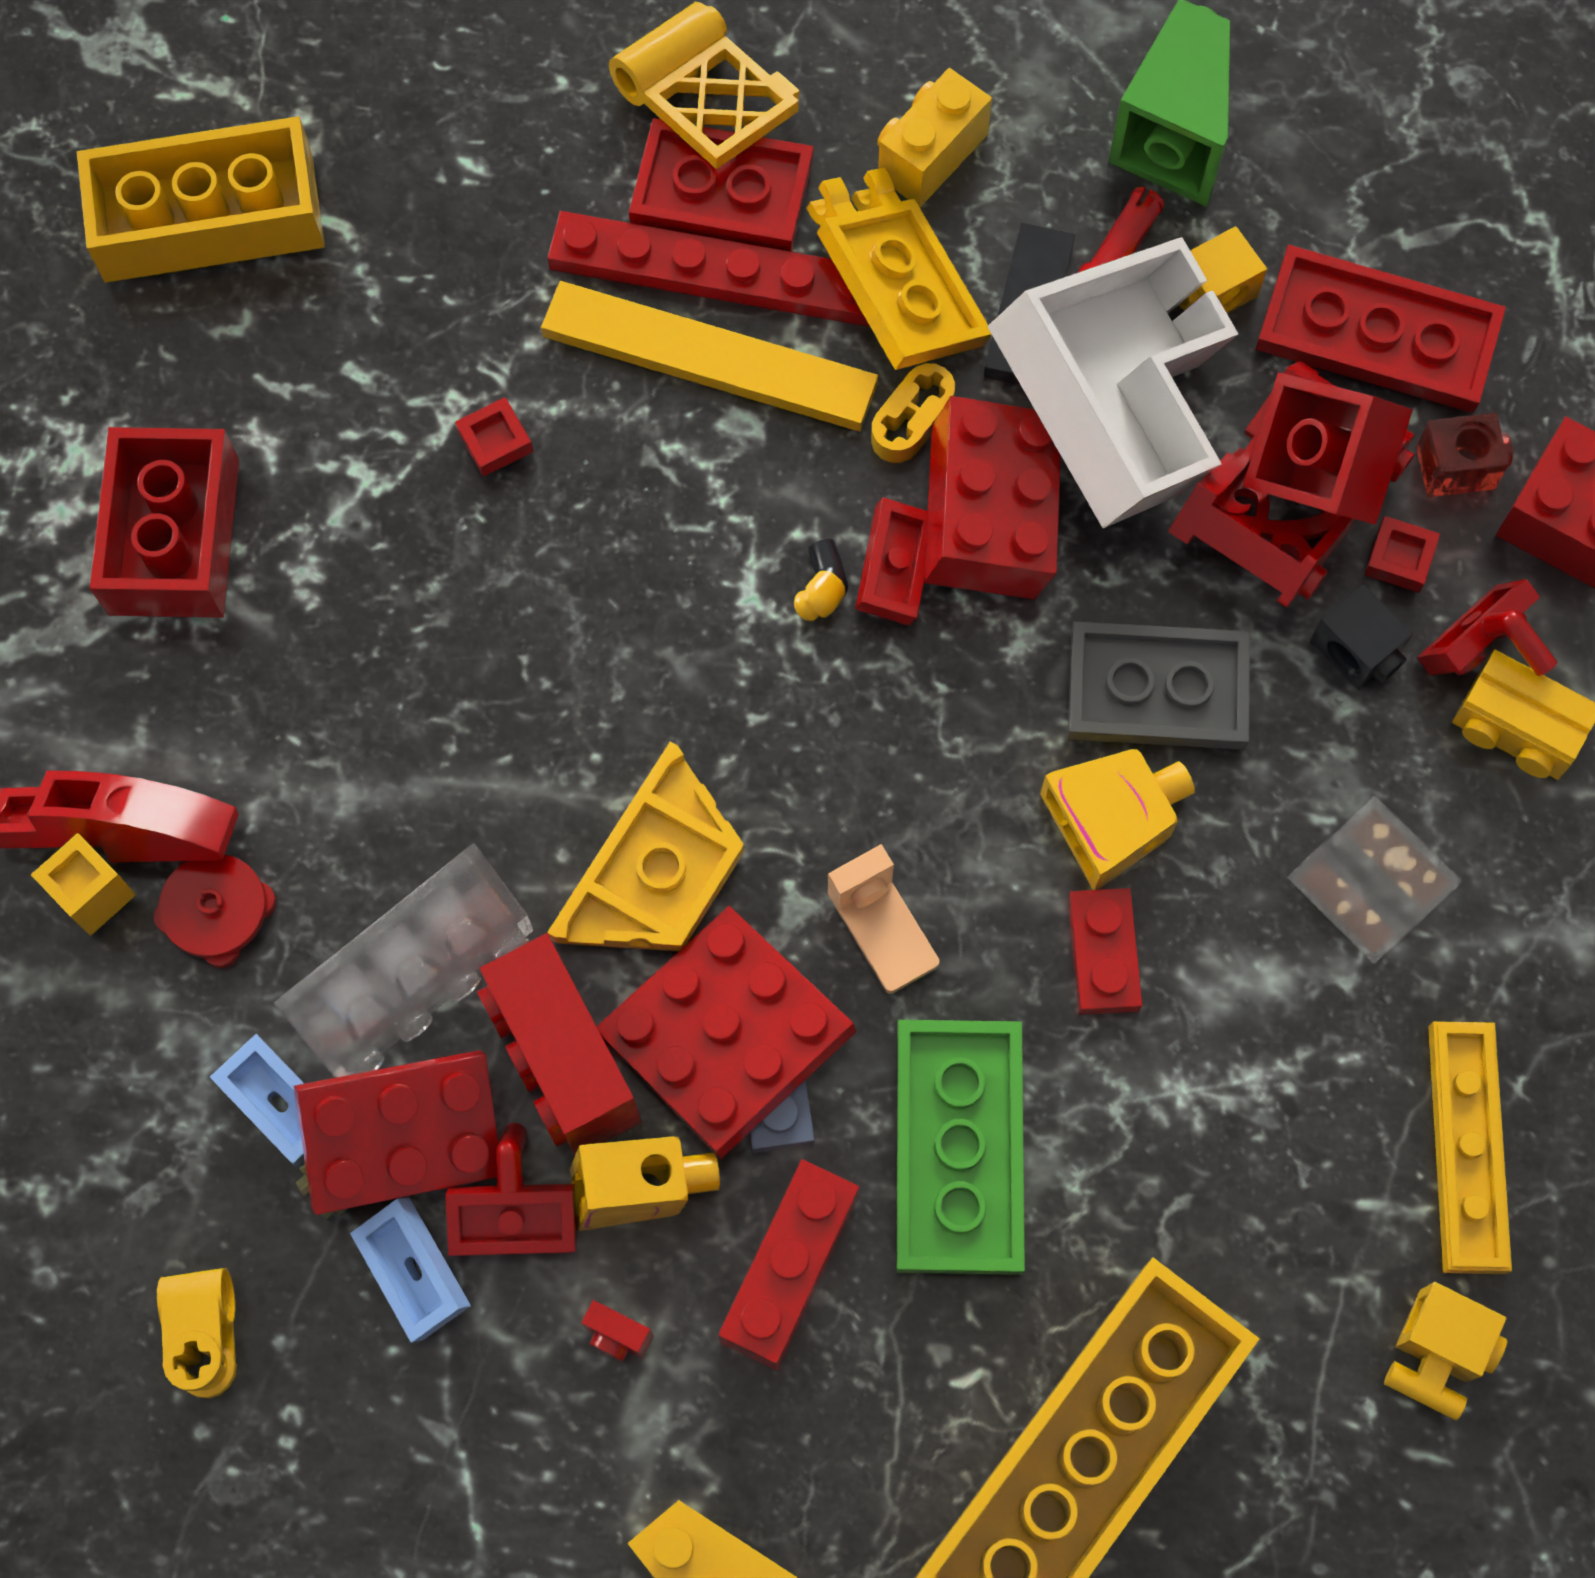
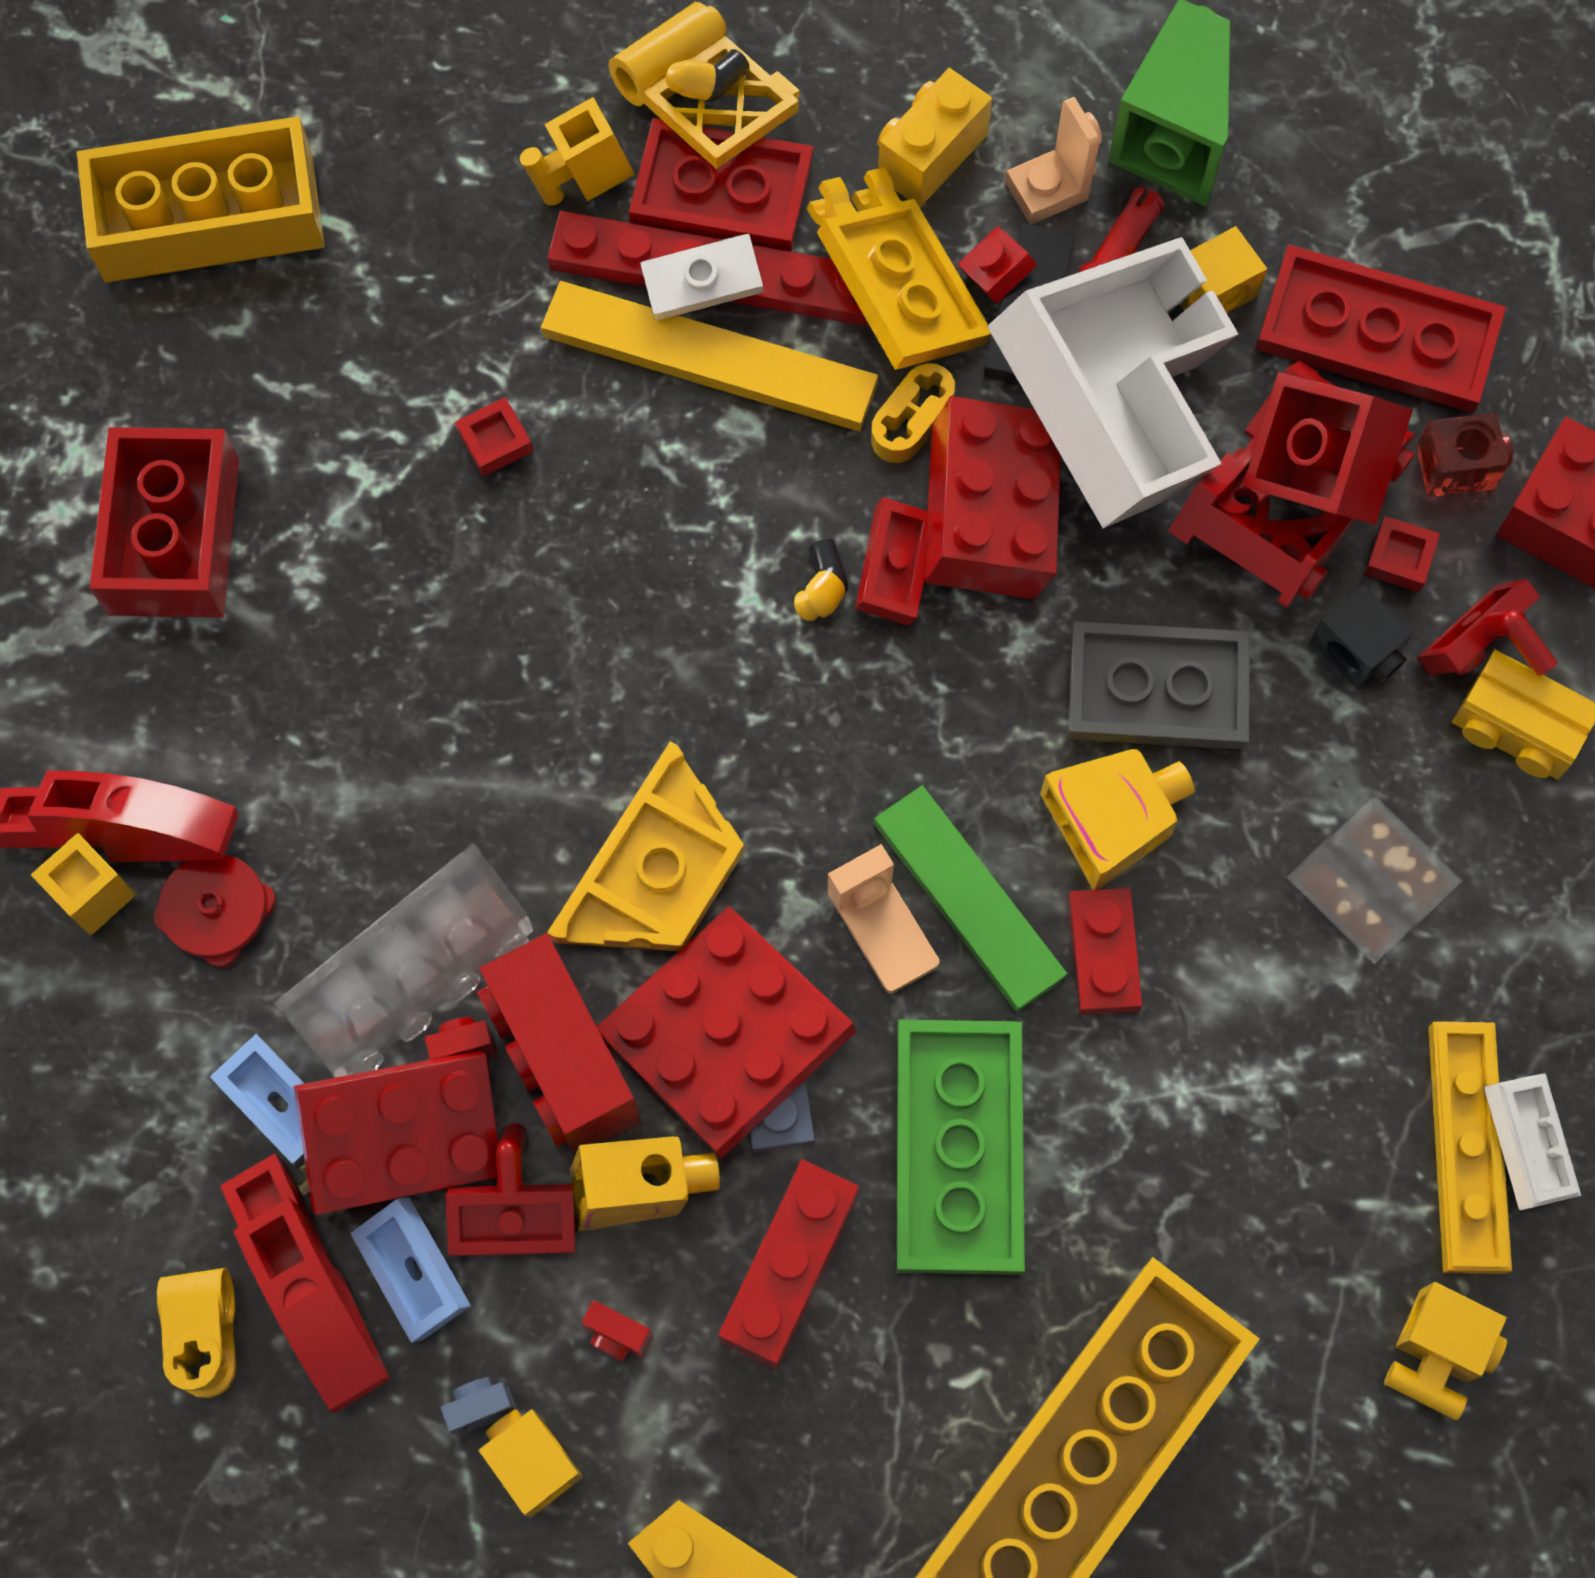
(302, 1284): none -> red slope
(460, 1037): none -> red plate
(477, 1405): none -> sand blue plate
(529, 1461): none -> yellow brick
(584, 152): none -> yellow brick
(702, 277): none -> white plate
(707, 80): none -> arm
(970, 899): none -> bright green tile
(997, 264): none -> red plate
(1062, 175): none -> light nougat bracket
(1532, 1141): none -> white plate

